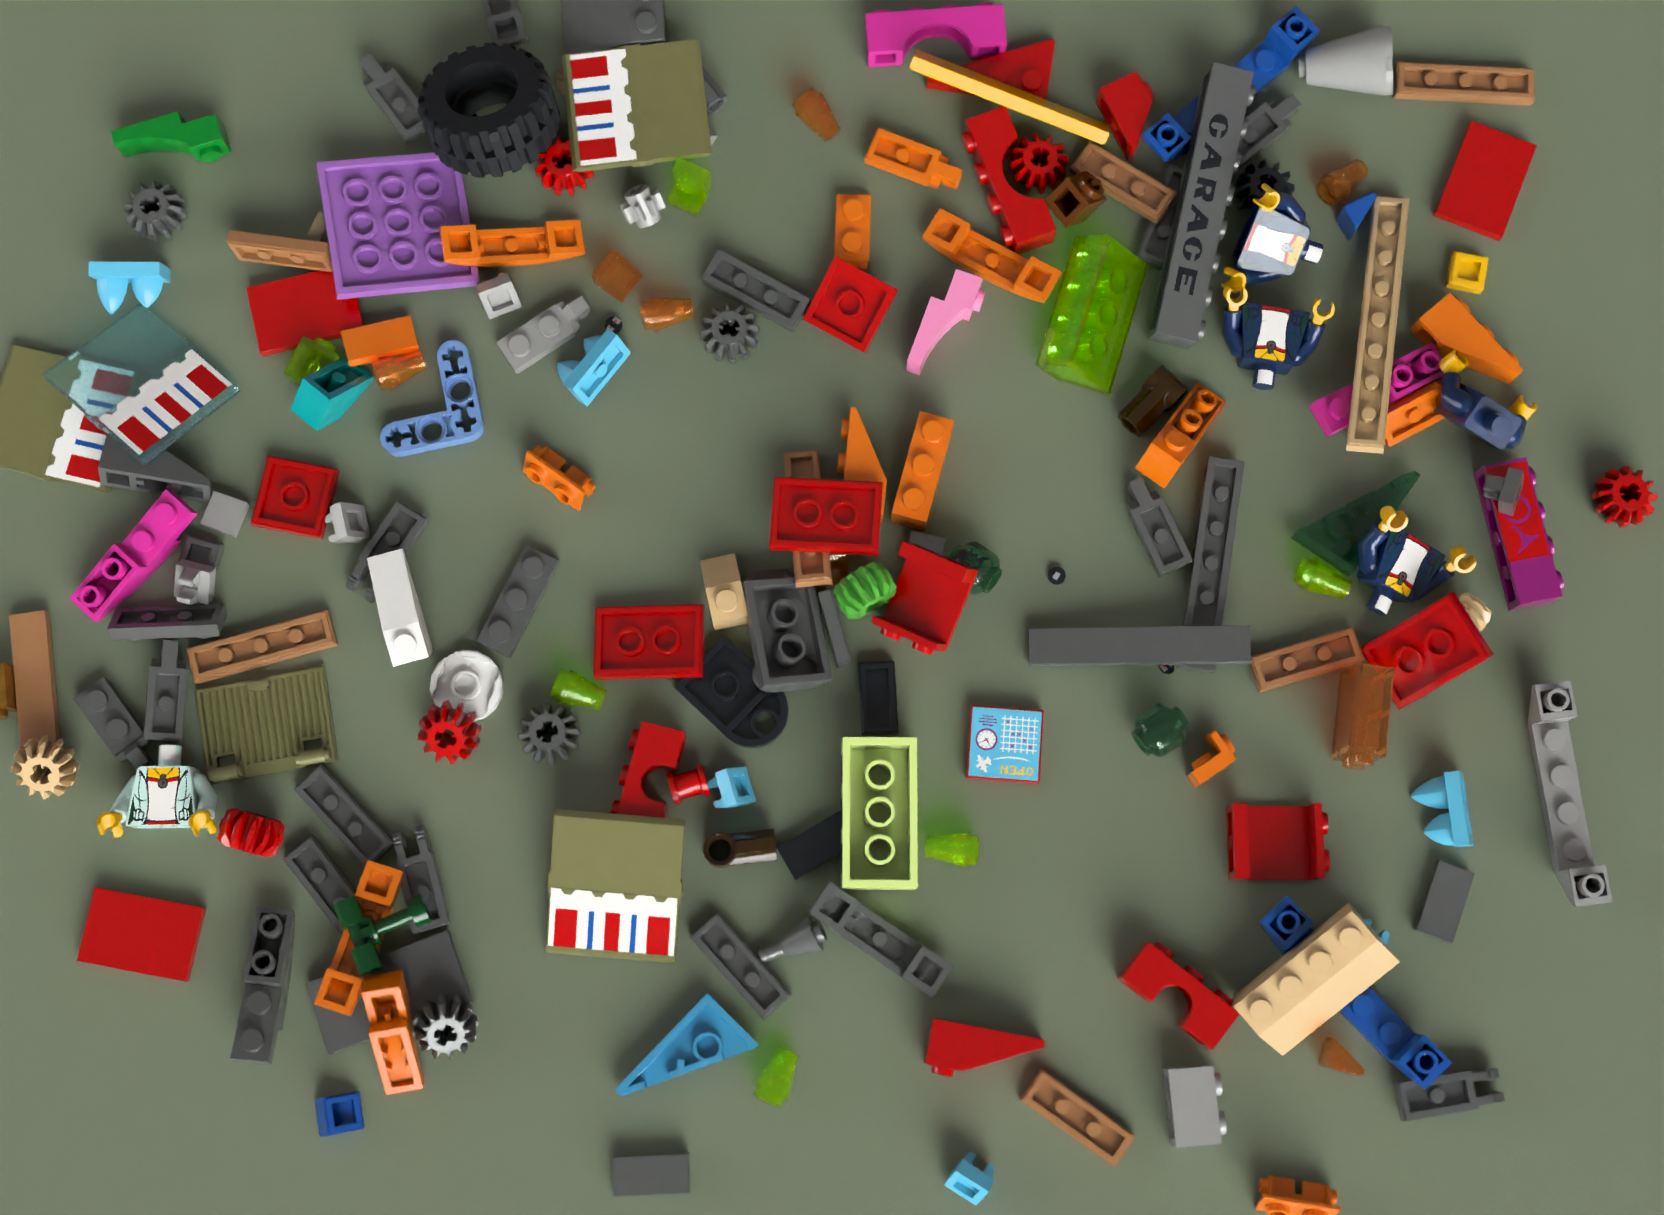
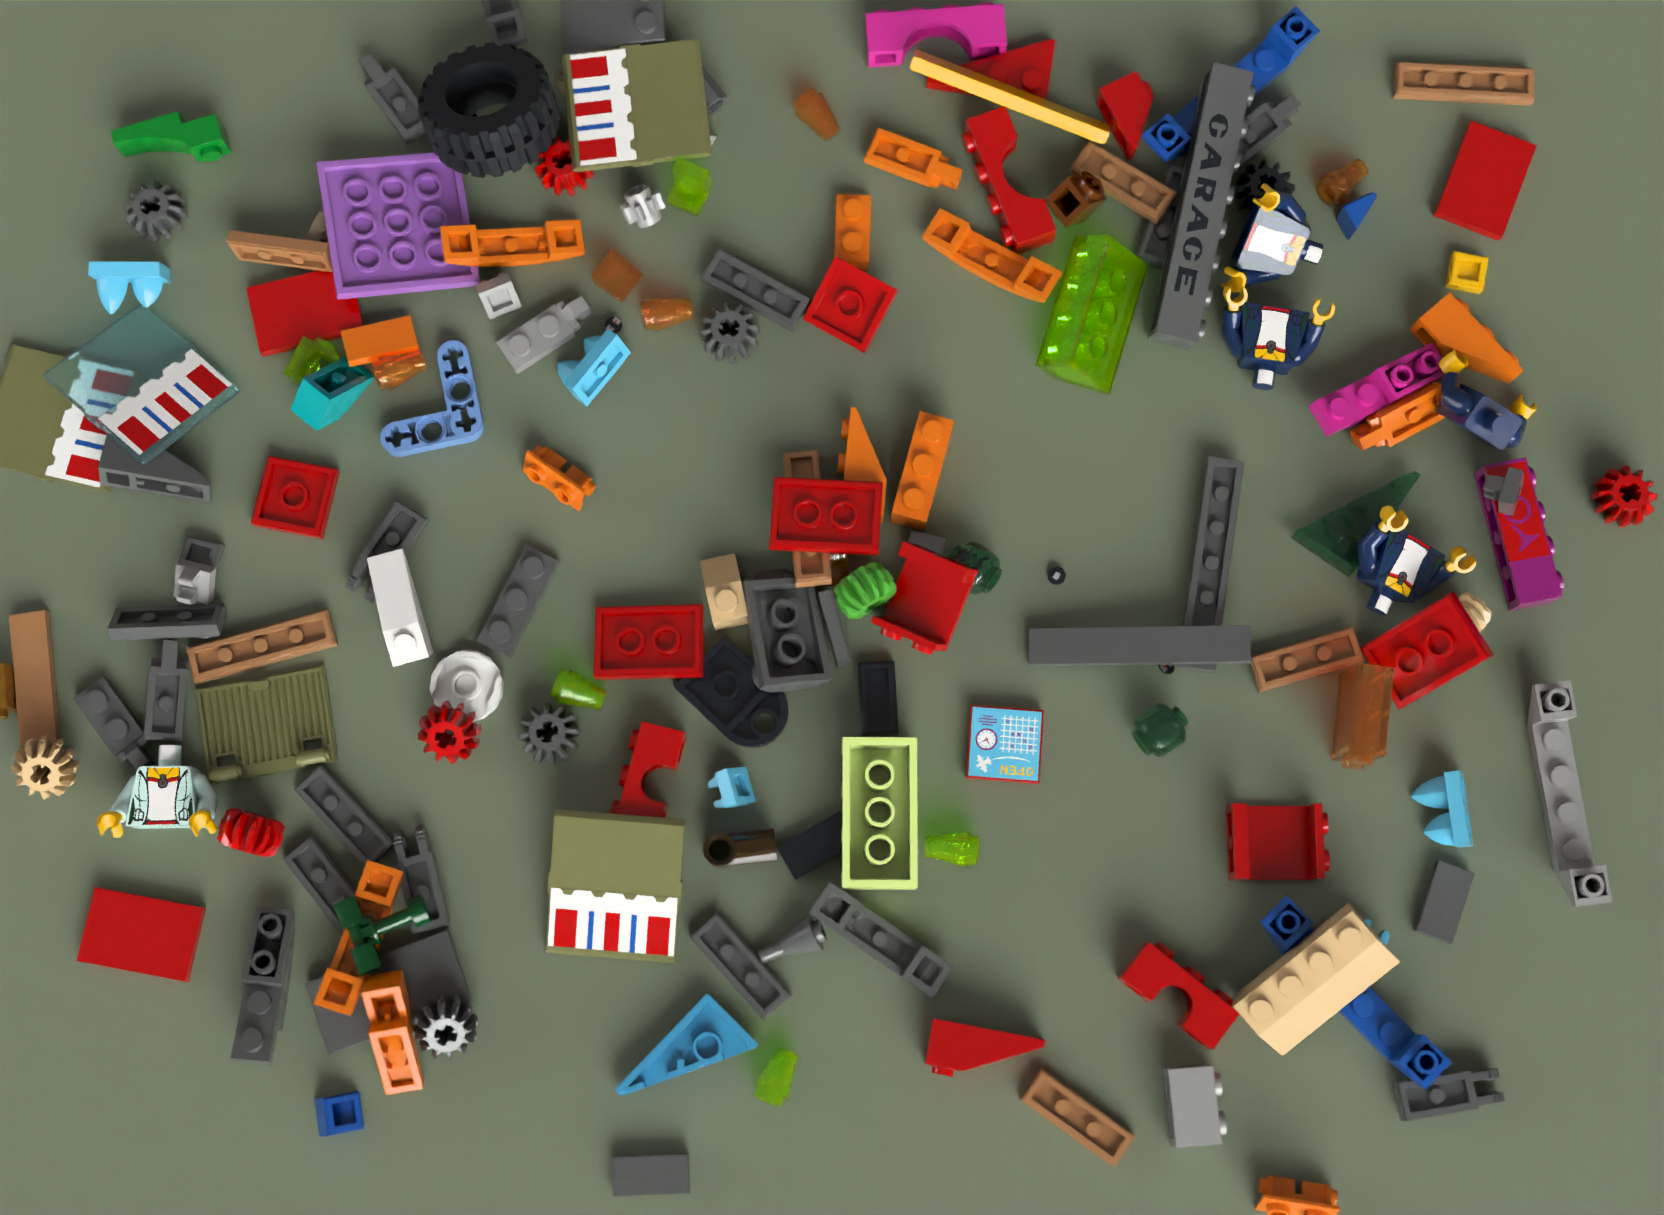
(136, 558): dark pink slope -> none
(225, 514): light grey tile -> none
(349, 523): light grey tile -> none
(688, 784): red bush -> none
(941, 315): bright pink slope -> none
(970, 1181): medium azure tile -> none
(1043, 152): red gear -> none
(1156, 529): dark grey hinge -> none
(1157, 395): dark brown piece -> none
(1180, 435): orange slope -> none
(1208, 766): orange bracket -> none
(1320, 578): clear neon green cone -> none
(1337, 1058): clear orange slope -> none
(1352, 62): light grey cone -> none
(1378, 325): tan tile -> none

